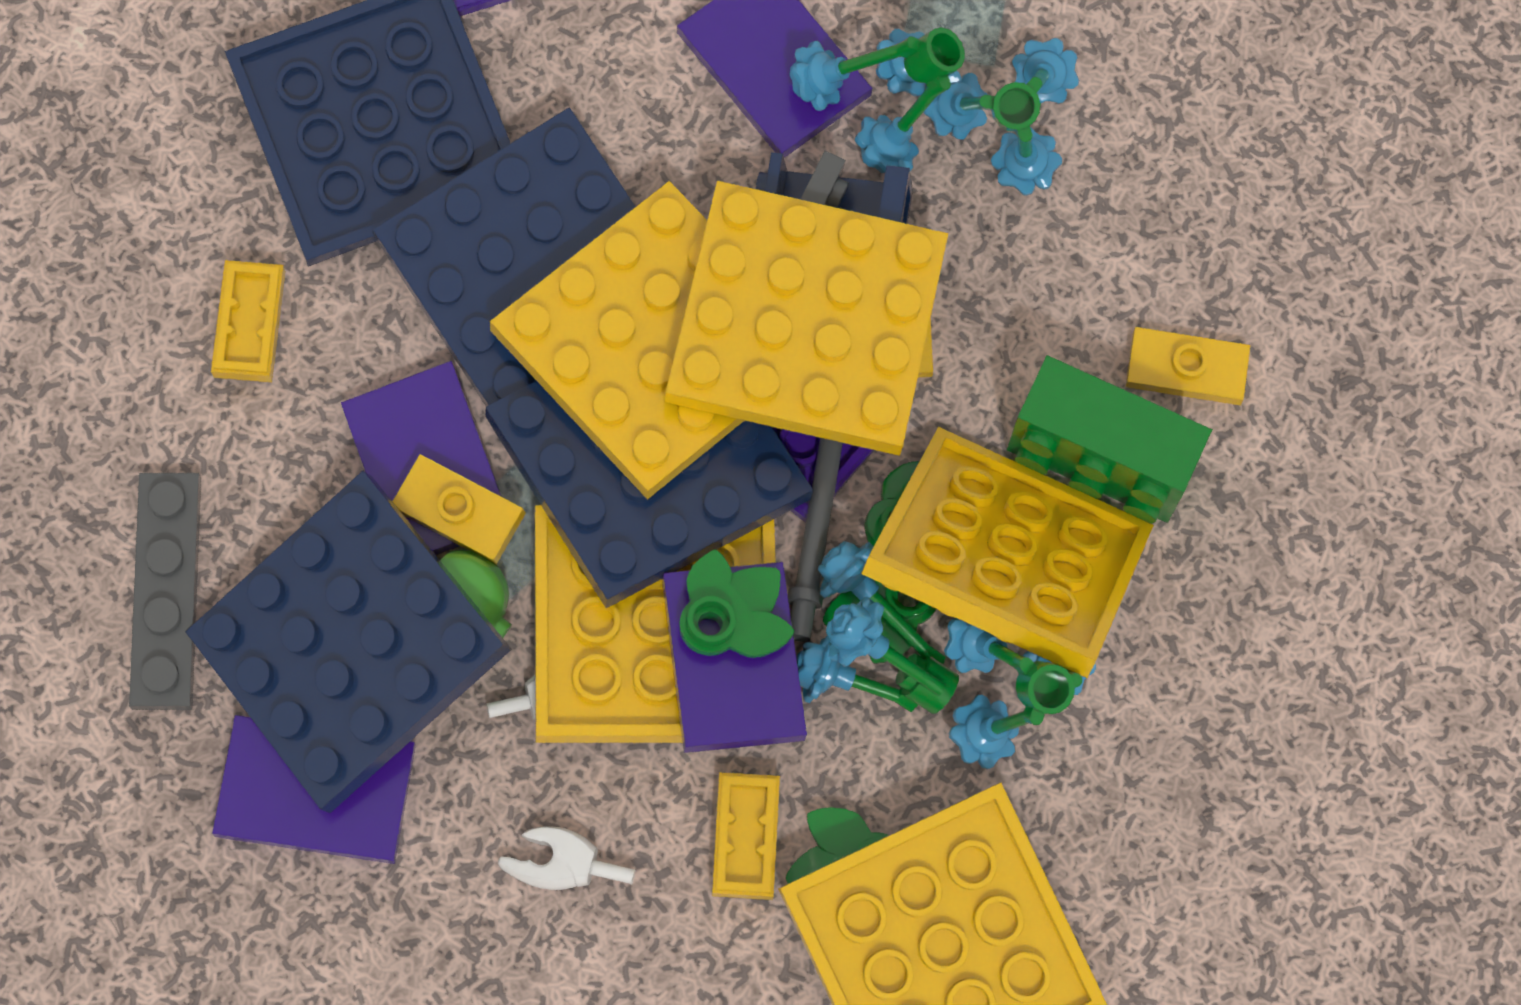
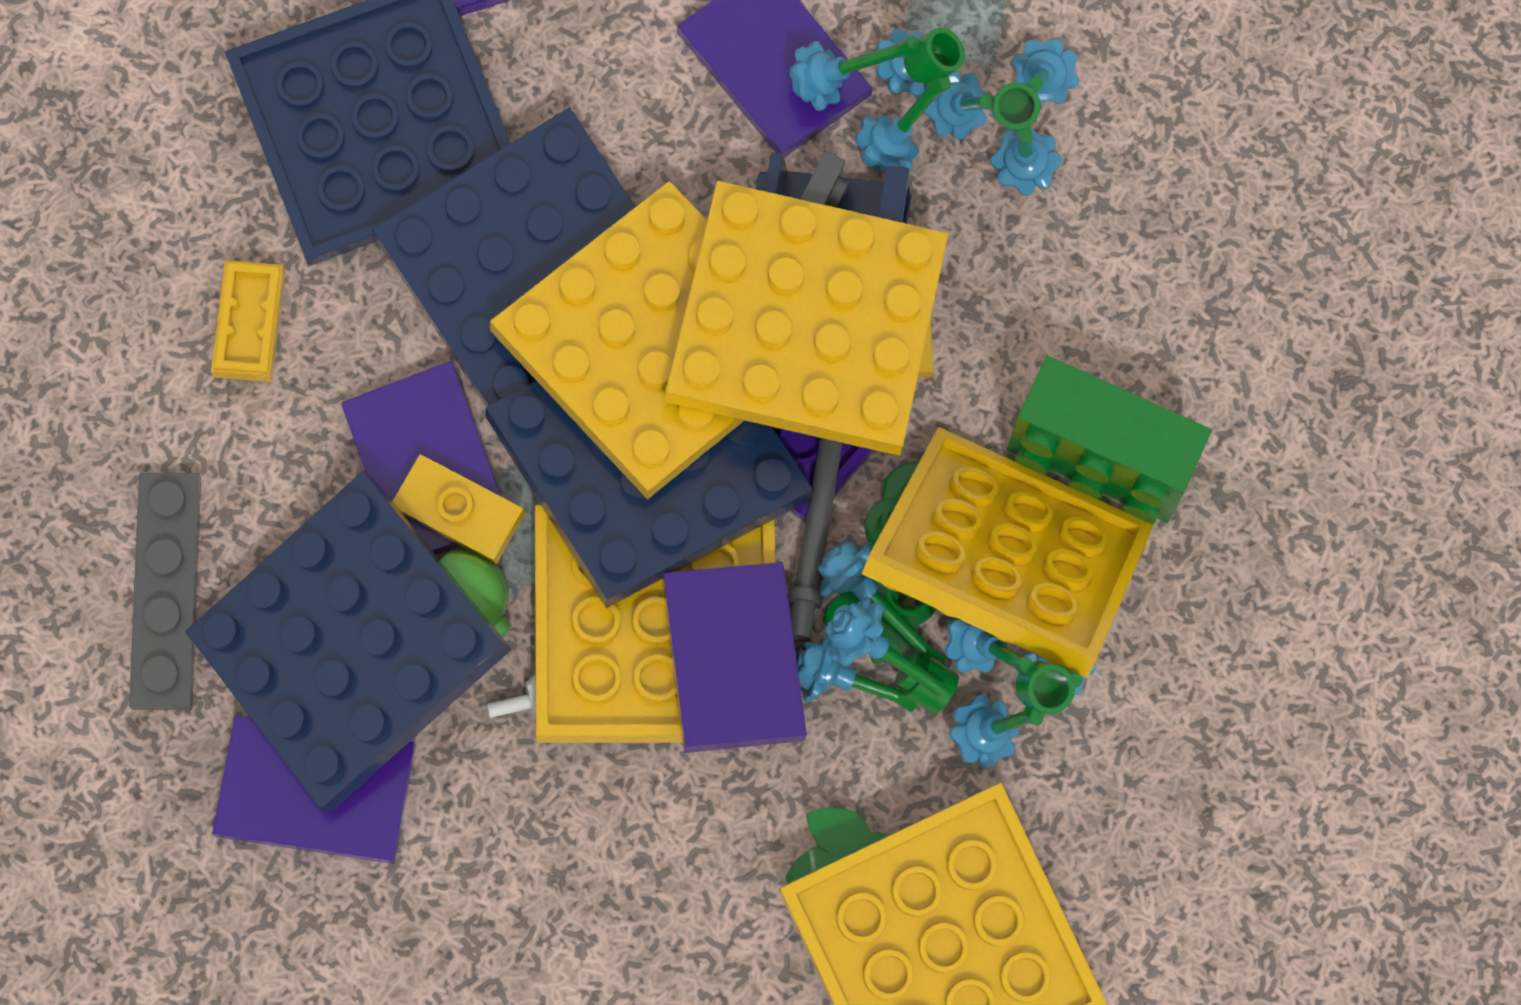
(570, 865): white hand -> none
(738, 603): green plate -> none
(746, 836): yellow plate -> none
(1188, 366): yellow plate -> none

